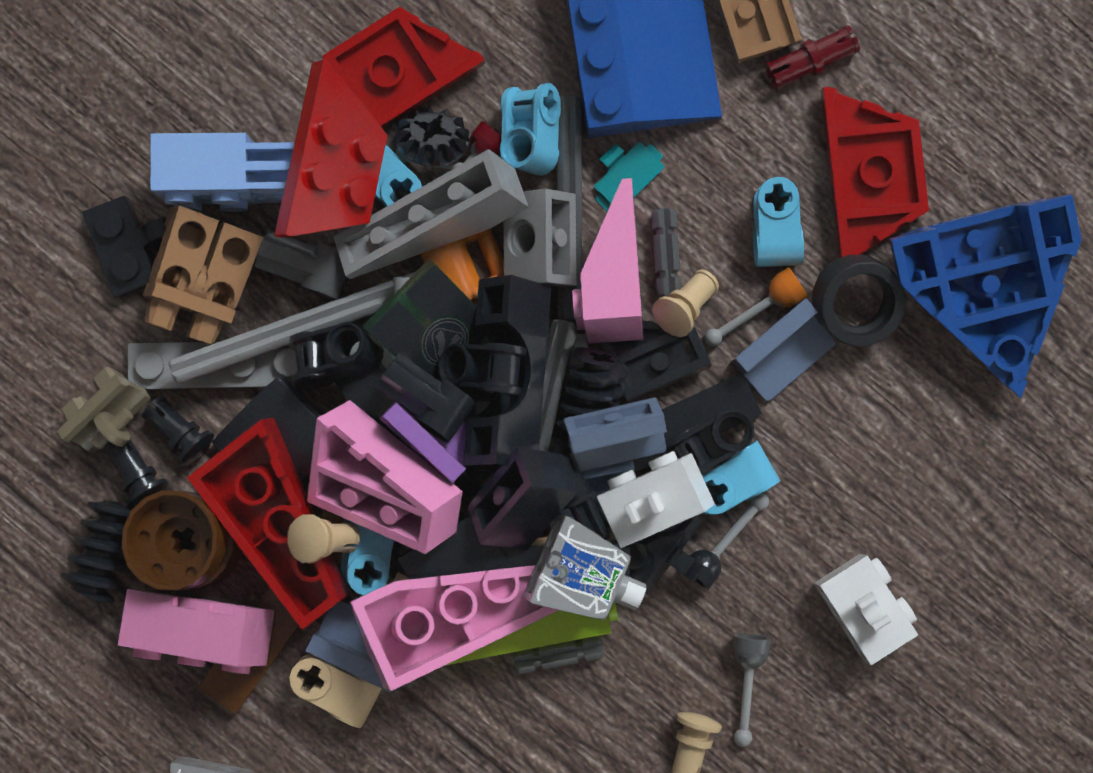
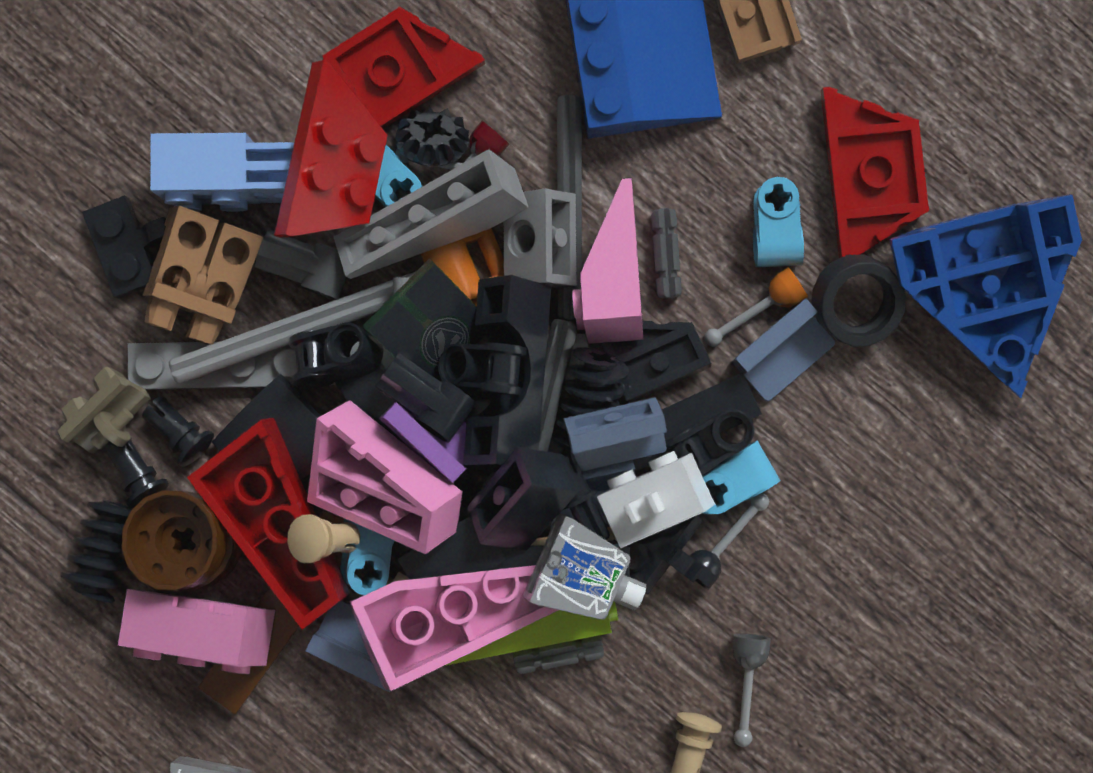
(340, 695): tan piece -> none
(529, 126): medium azure piece -> none
(639, 163): teal piece -> none
(682, 307): tan pin -> none
(812, 57): dark red pin -> none
(867, 608): white brick -> none

